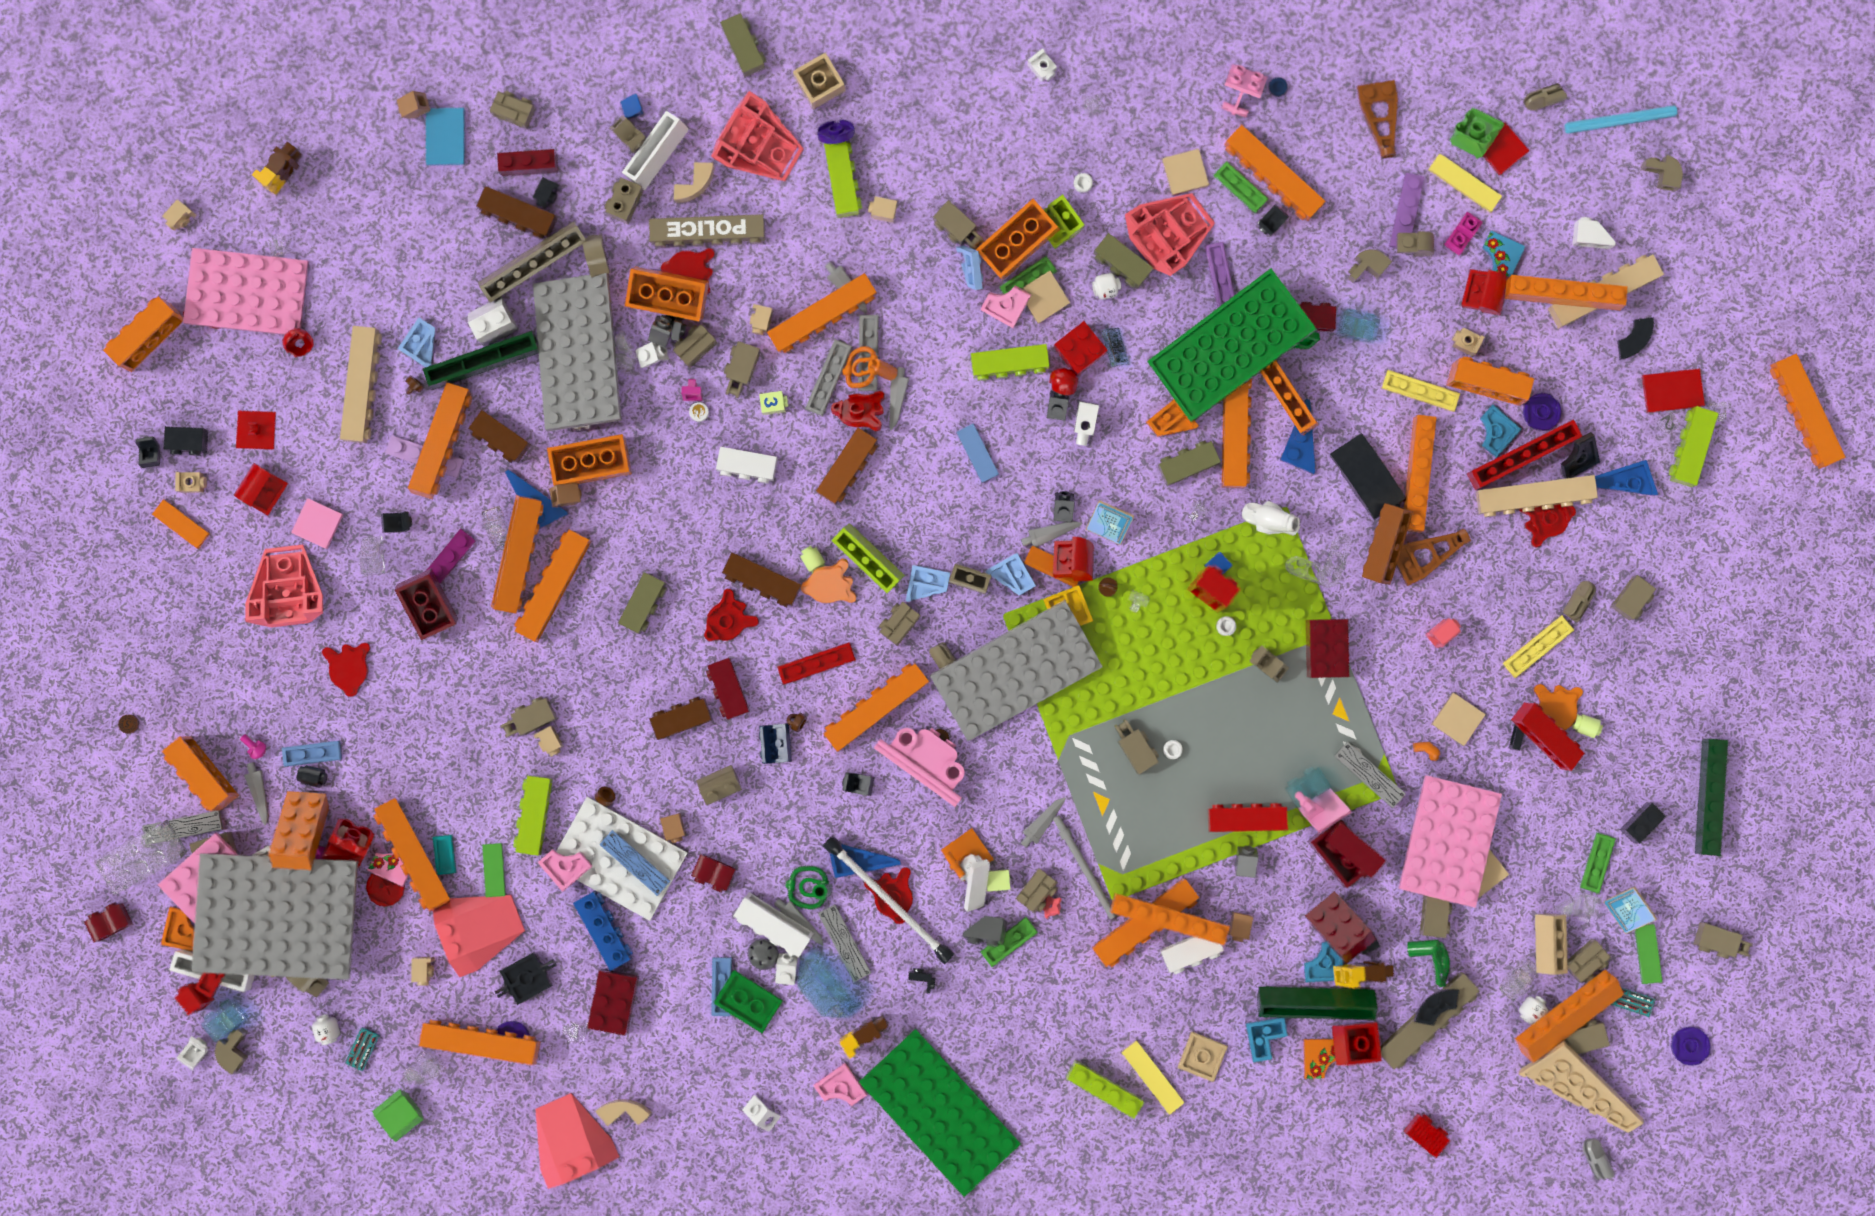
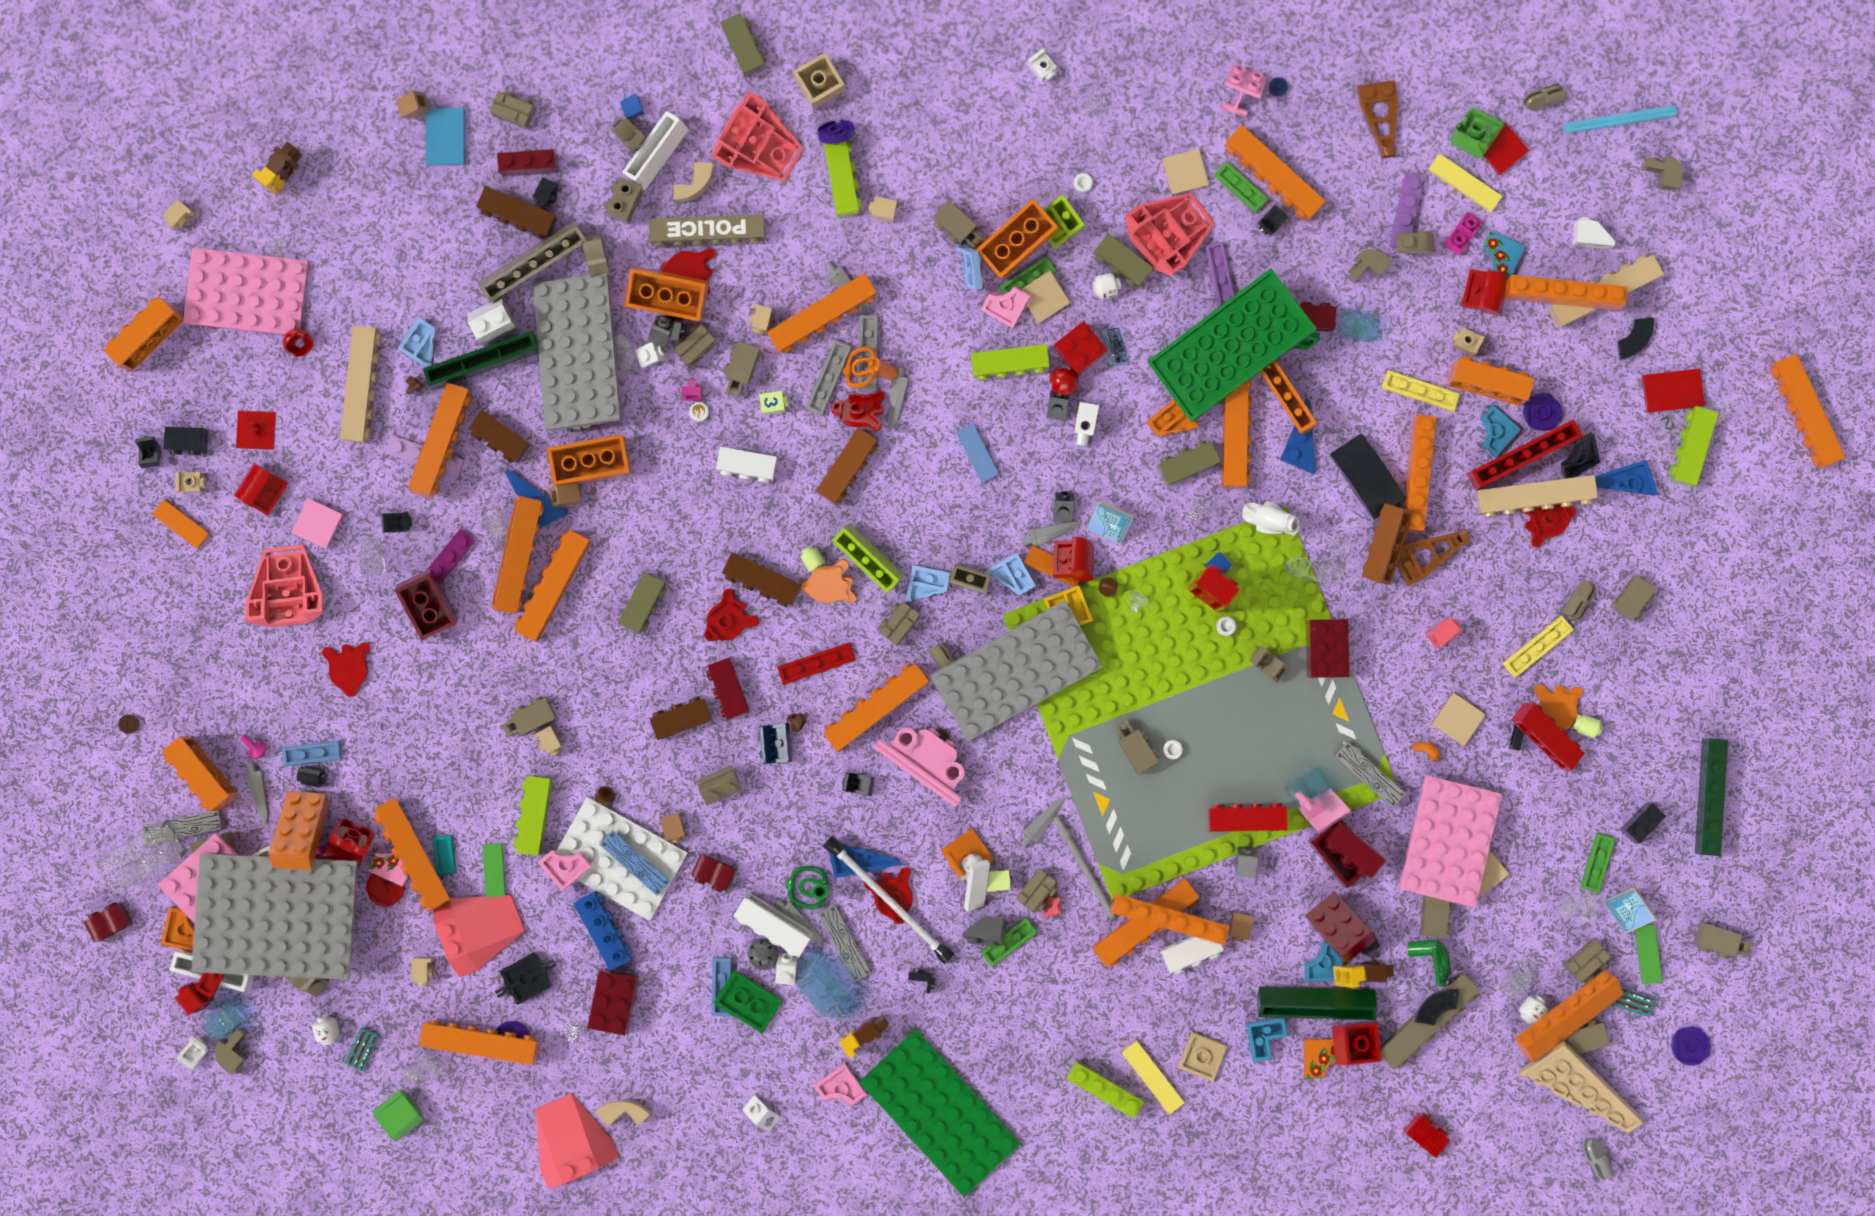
(1551, 944): tan brick -> none

